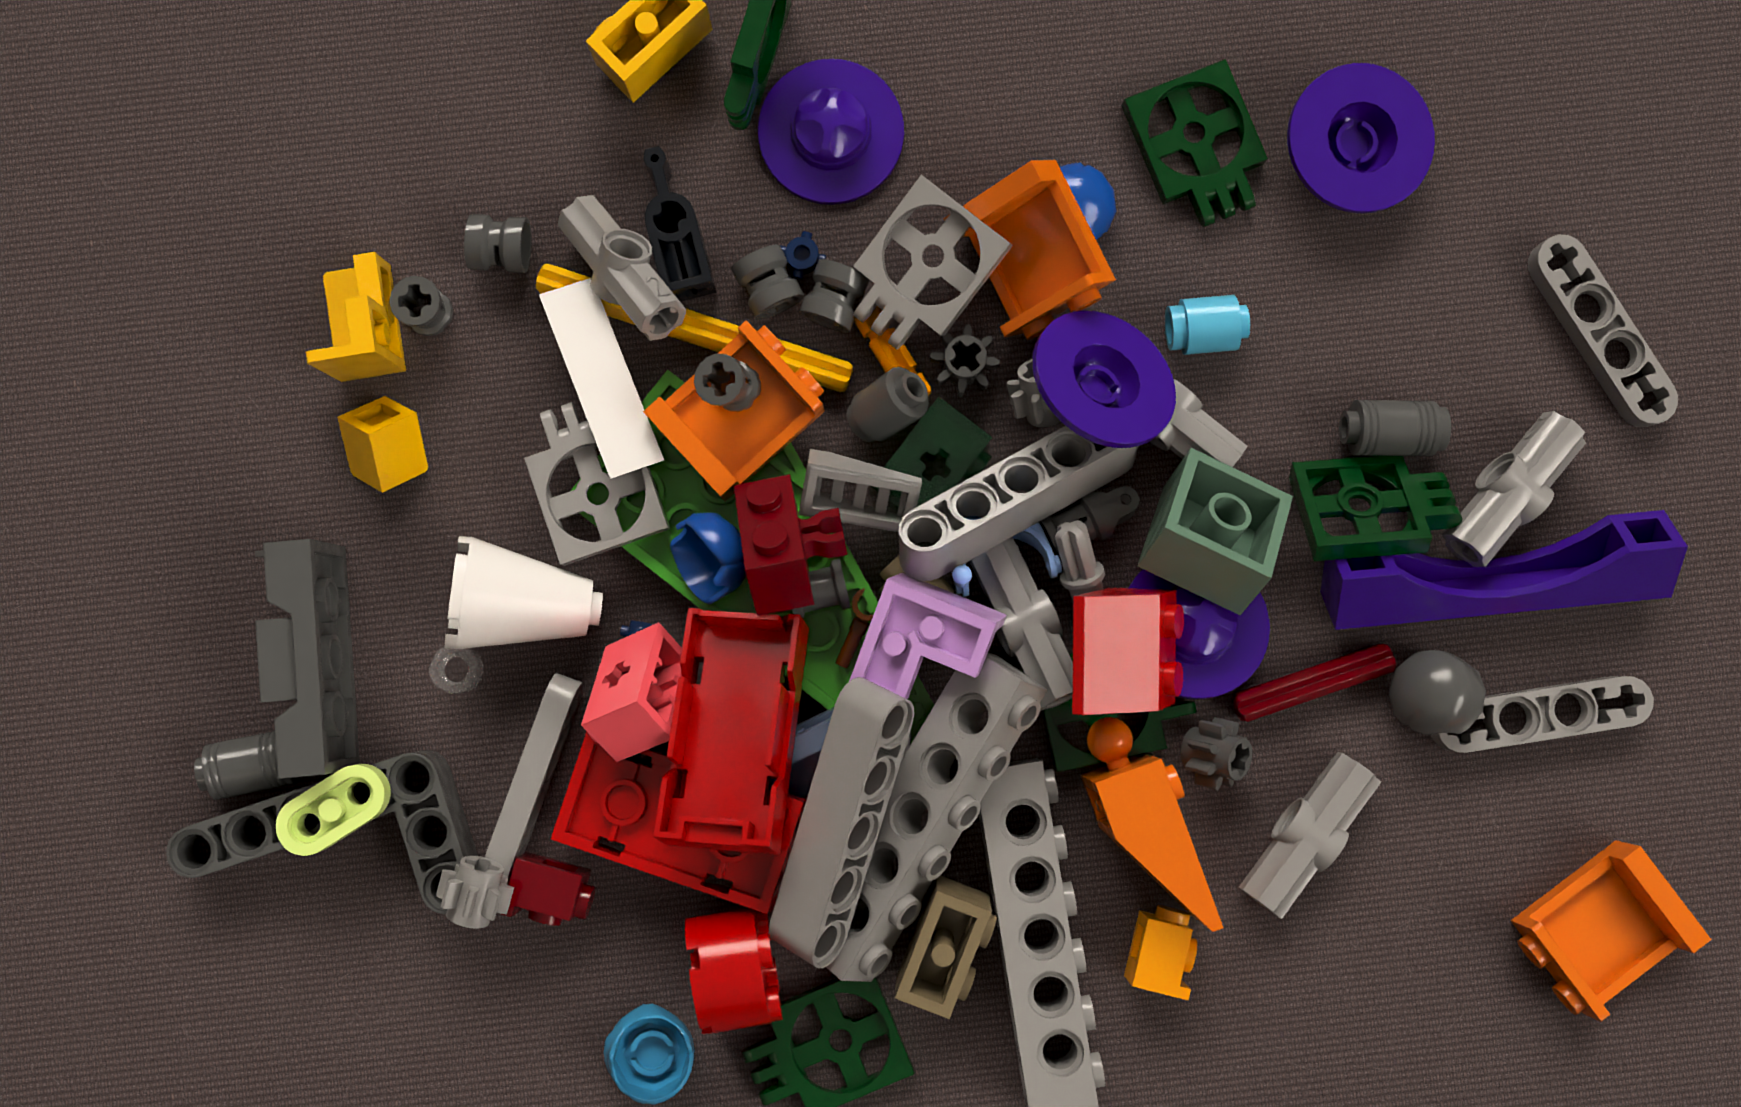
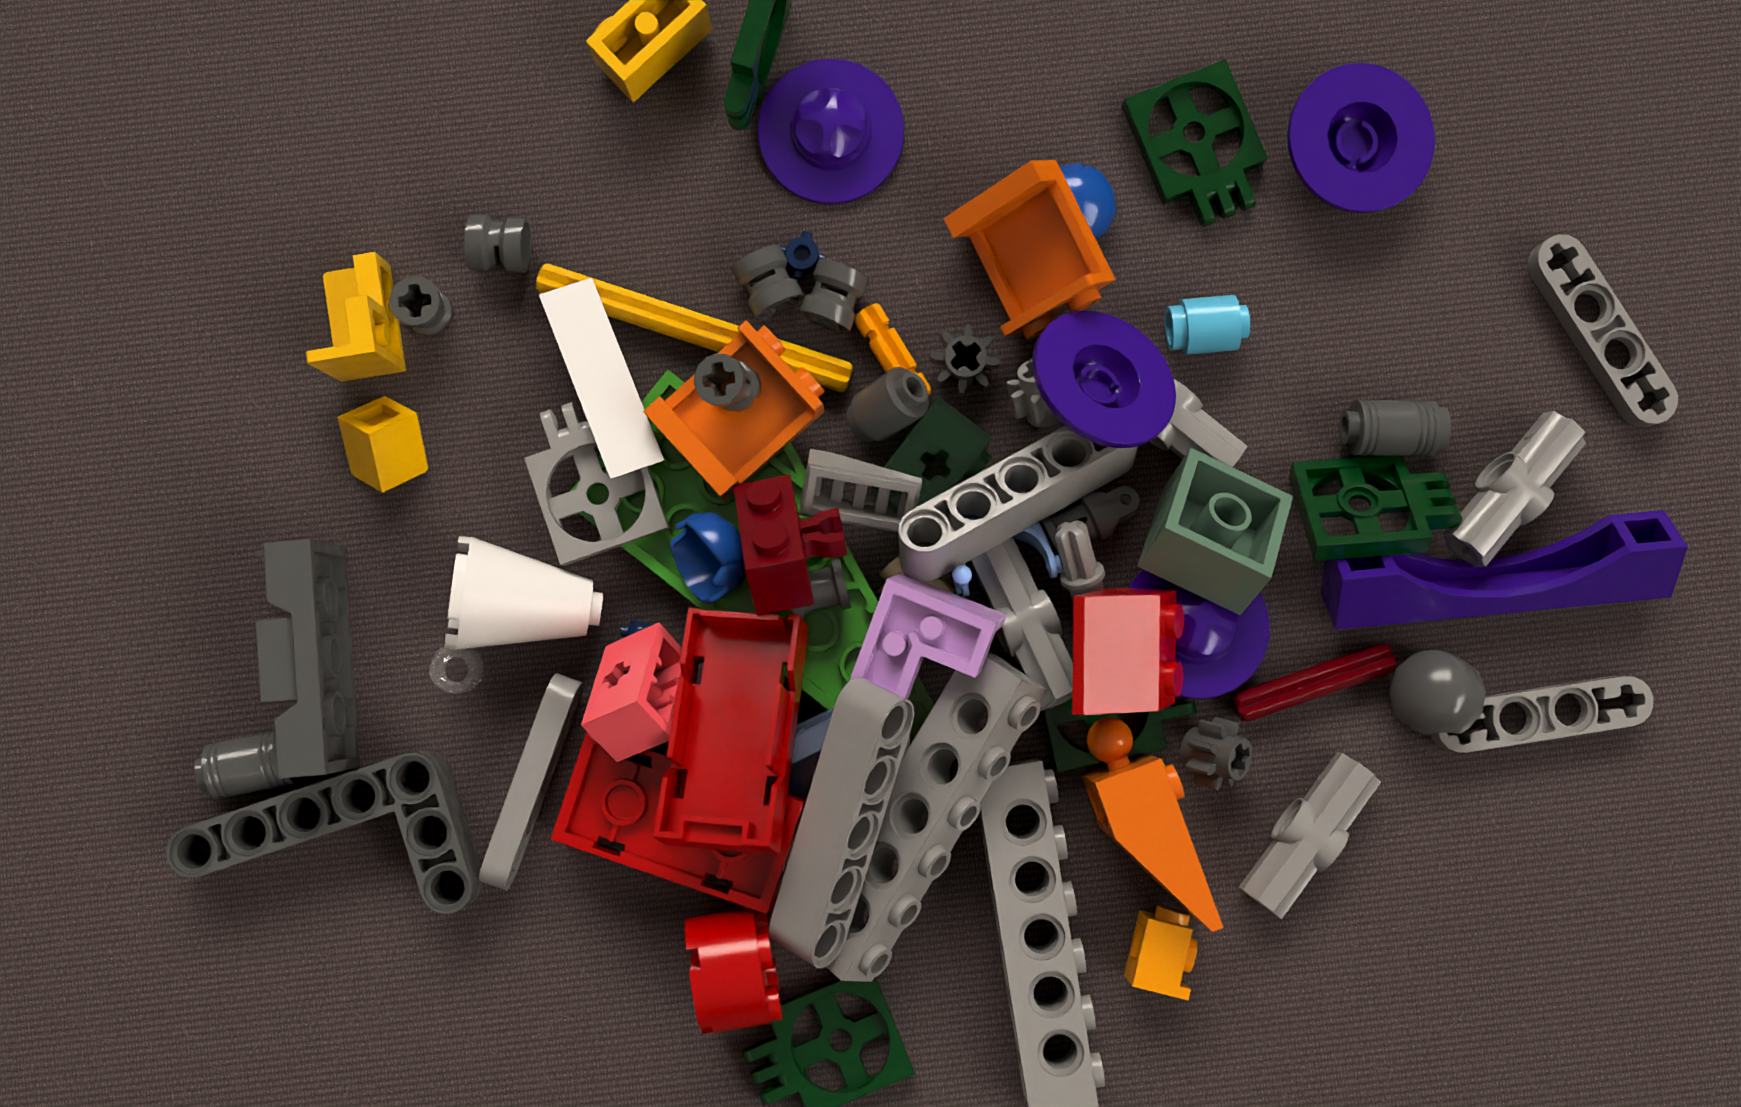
(335, 807): yellowish green plate -> none
(474, 892): light grey gear -> none
(550, 889): dark red brick -> none
(621, 267): light grey piece -> none
(649, 1054): dark azure hair -> none
(686, 241): black piece -> none
(857, 630): reddish brown hand -> none
(899, 300): light grey piece -> none
(943, 947): dark tan brick -> none
(1606, 928): orange panel -> none

